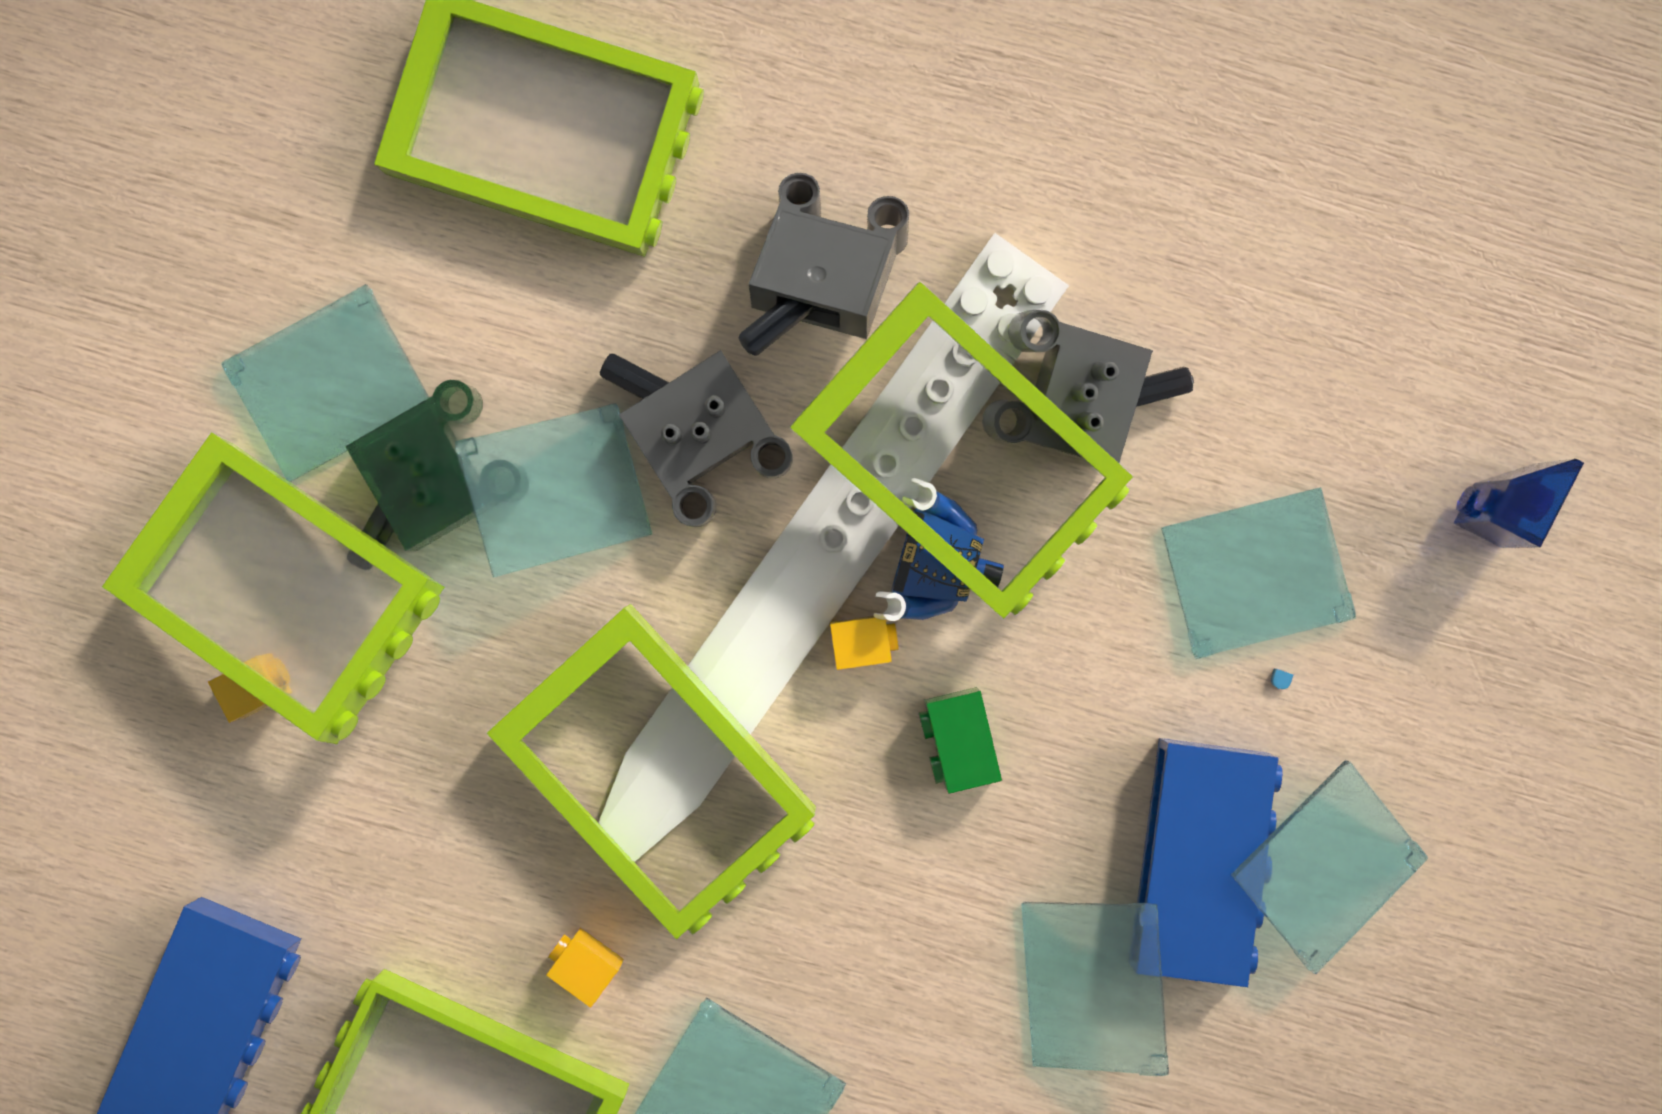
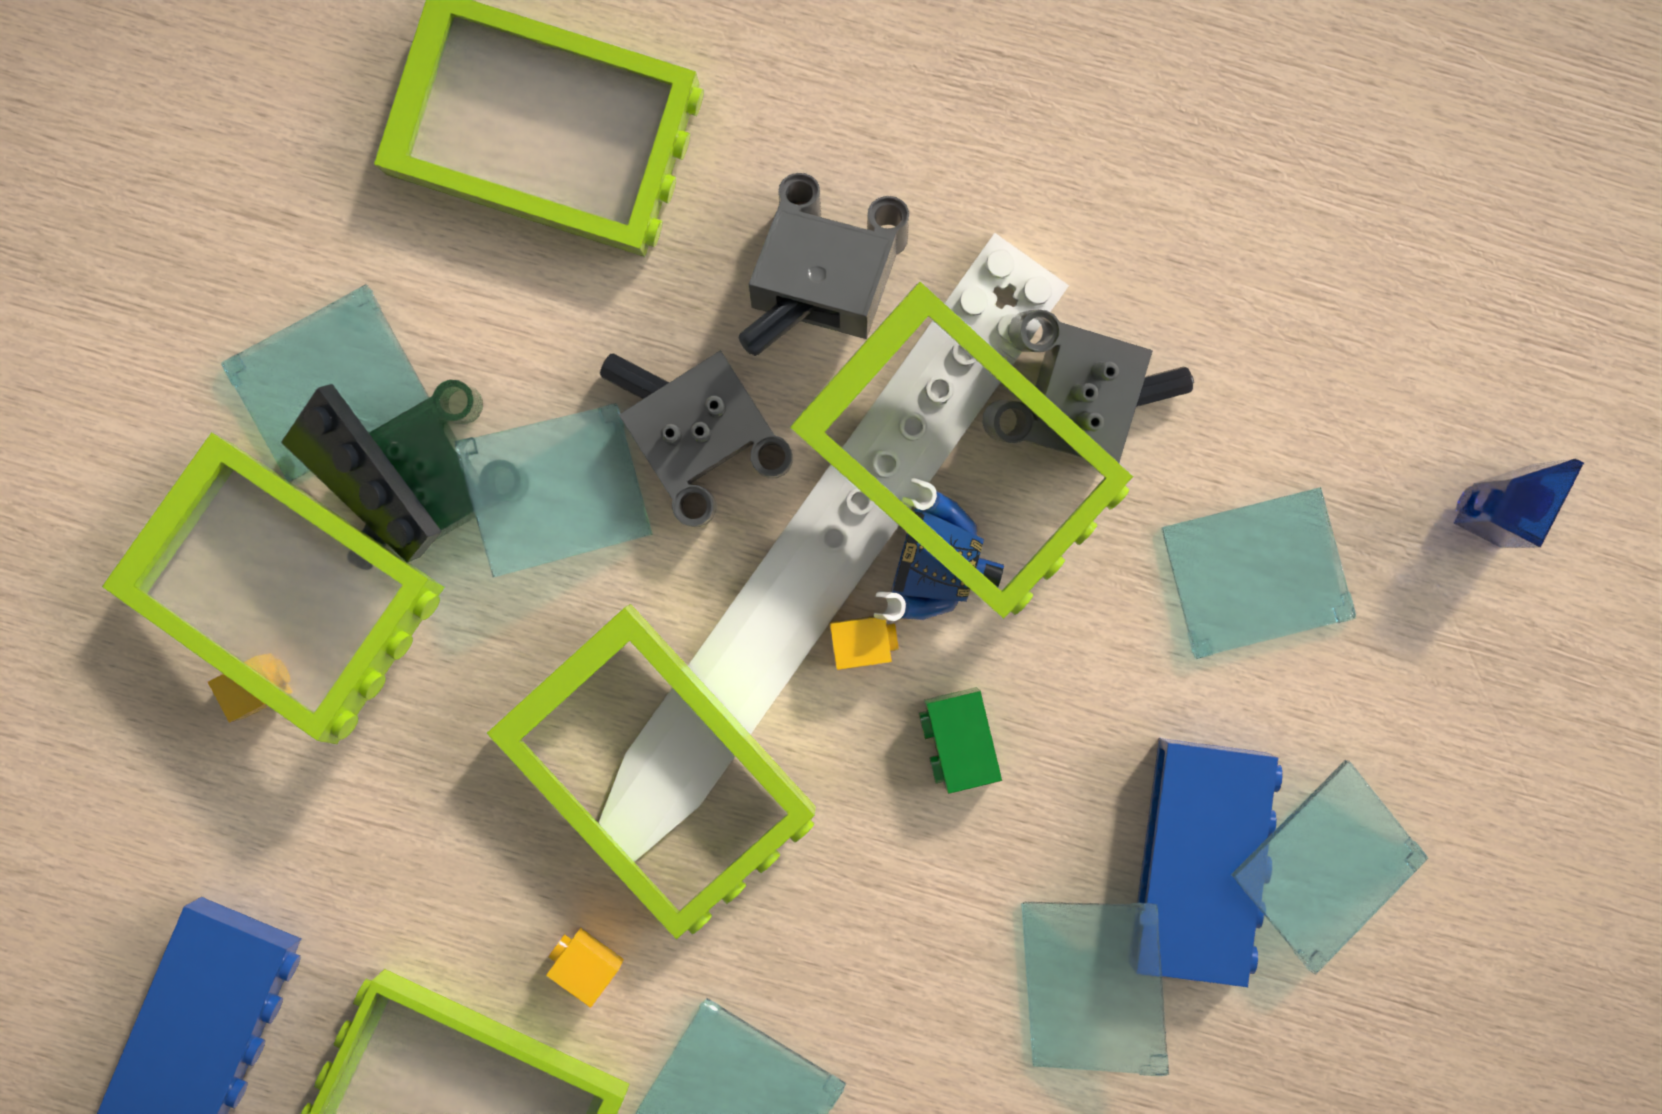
(352, 465): none -> black wing
(1281, 679): dark azure piece -> none

